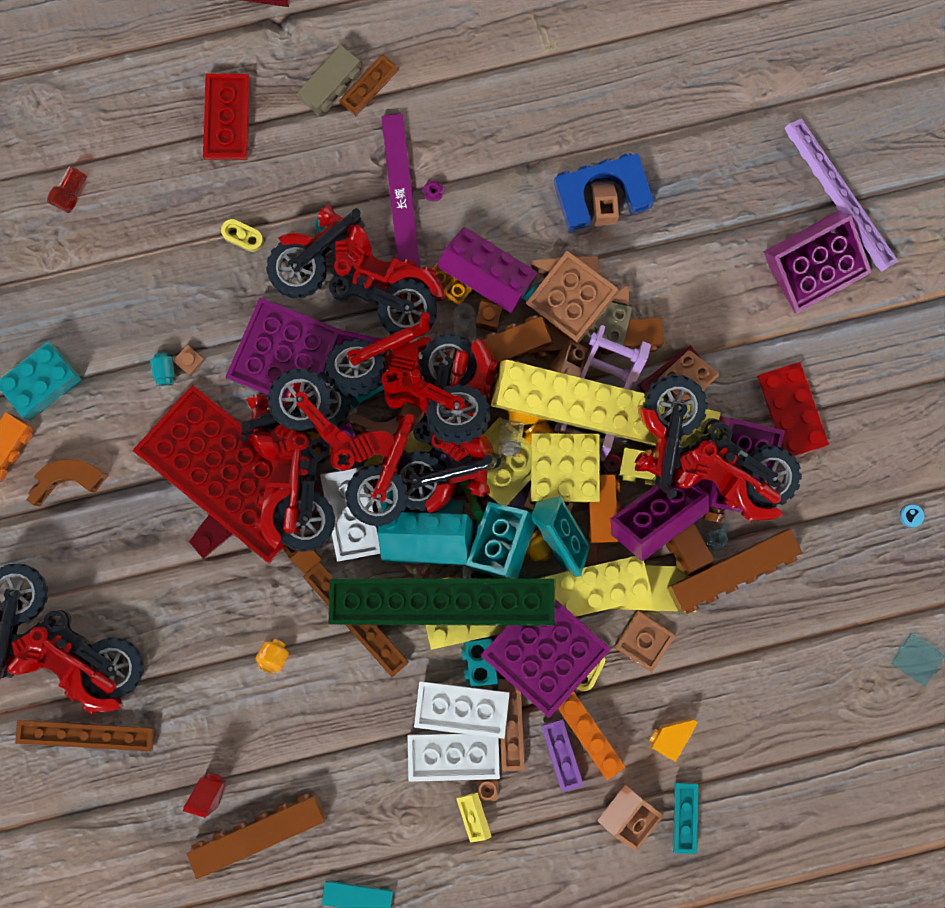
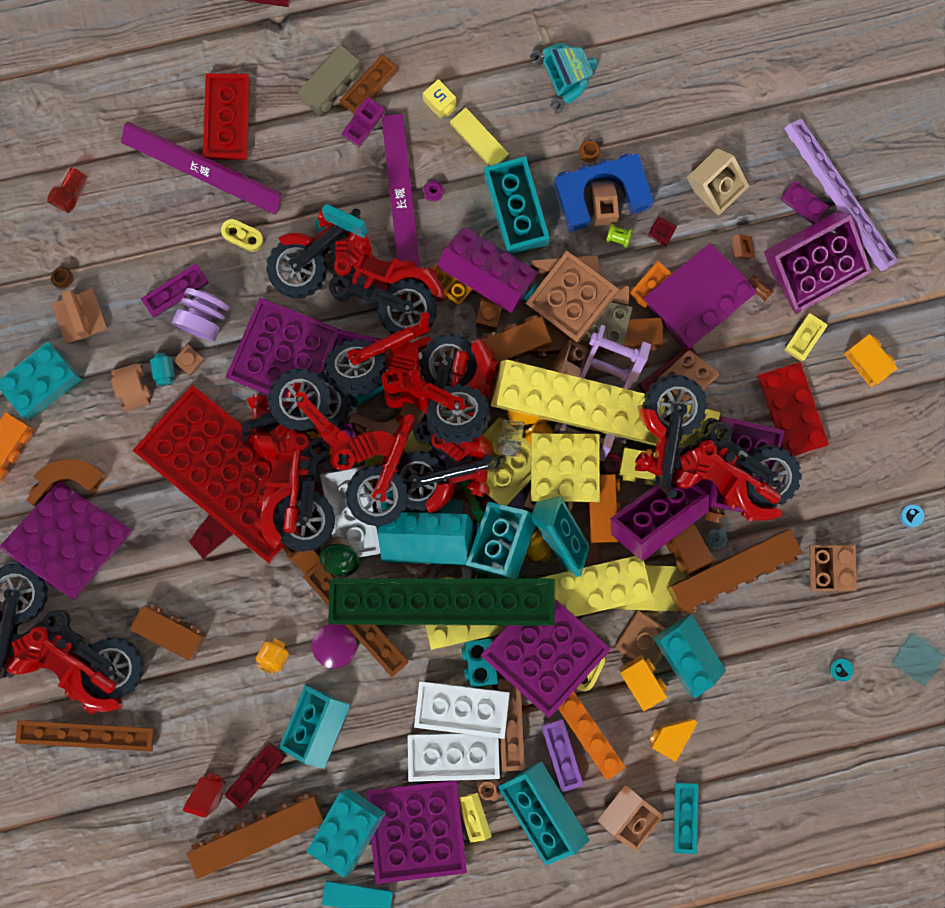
(62, 277): none -> reddish brown plate
(65, 540): none -> magenta plate
(79, 315): none -> nougat bracket
(129, 386): none -> nougat cylinder
(168, 631): none -> dark orange brick
(173, 290): none -> magenta plate
(200, 314): none -> lavender wheel
(201, 168): none -> magenta tile
(255, 775): none -> dark red tile
(314, 727): none -> teal slope
(334, 646): none -> magenta dish
(338, 557): none -> dark green piece
(344, 220): none -> teal tile
(345, 832): none -> teal brick
(363, 122): none -> magenta slope
(418, 833): none -> magenta plate
(440, 99): none -> light yellow brick
(479, 138): none -> light yellow tile
(516, 206): none -> teal brick
(544, 814): none -> teal slope
(567, 69): none -> teal torso
(589, 151): none -> dark orange plate
(618, 235): none -> lime bush
(643, 682): none -> light orange brick
(648, 282): none -> orange plate
(662, 231): none -> dark red tile
(690, 656): none -> teal slope
(699, 296): none -> magenta slope
(718, 181): none -> tan slope
(742, 247): none -> dark orange plate
(762, 290): none -> dark orange pin
(804, 202): none -> magenta plate
(805, 337): none -> light yellow plate
(833, 568): none -> nougat slope
(841, 670): none -> teal tile
(871, 360): none -> light orange brick

